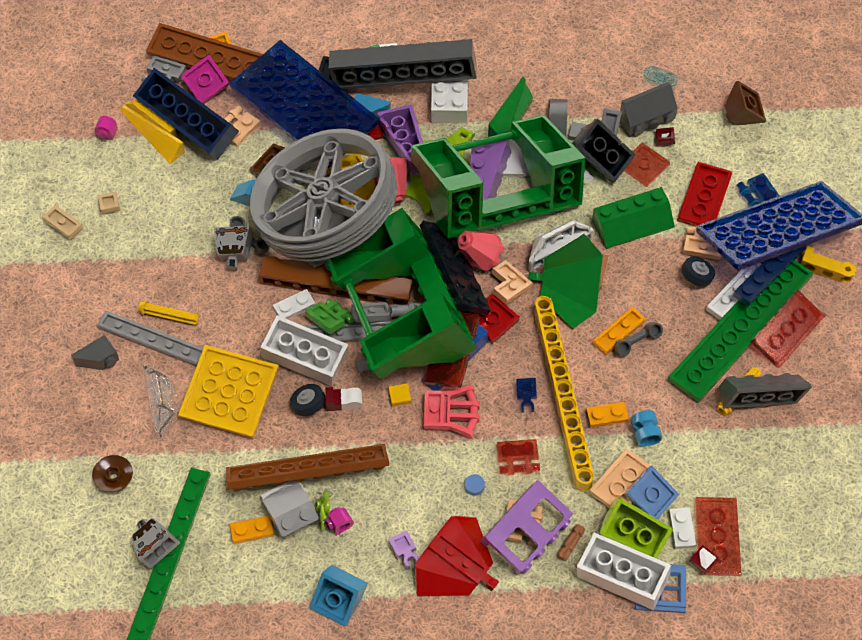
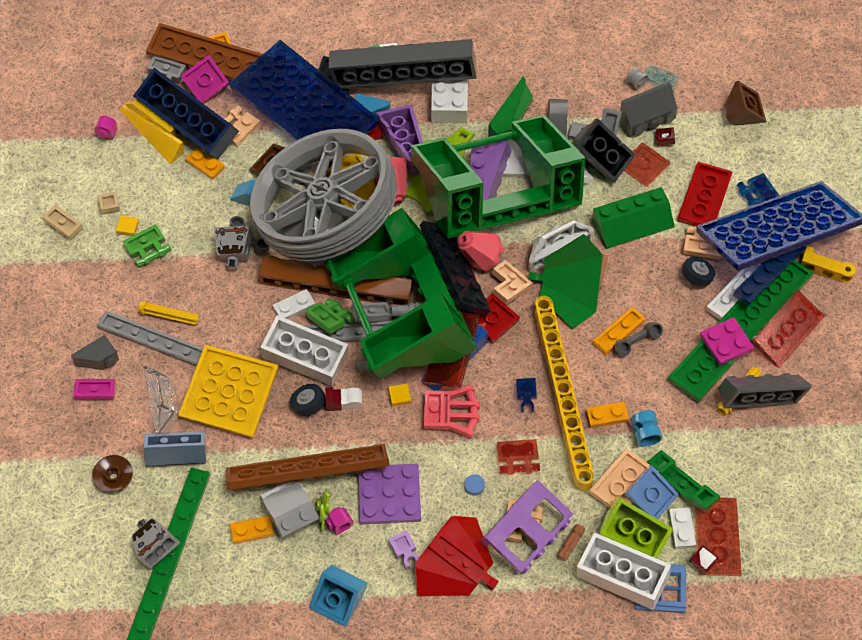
(94, 389): none -> dark pink plate
(127, 225): none -> yellow tile
(145, 241): none -> bright green plate
(175, 448): none -> sand blue brick
(205, 163): none -> light orange plate
(390, 495): none -> medium lavender plate
(637, 78): none -> light grey wheel
(688, 488): none -> green slope
(726, 341): none -> dark pink plate

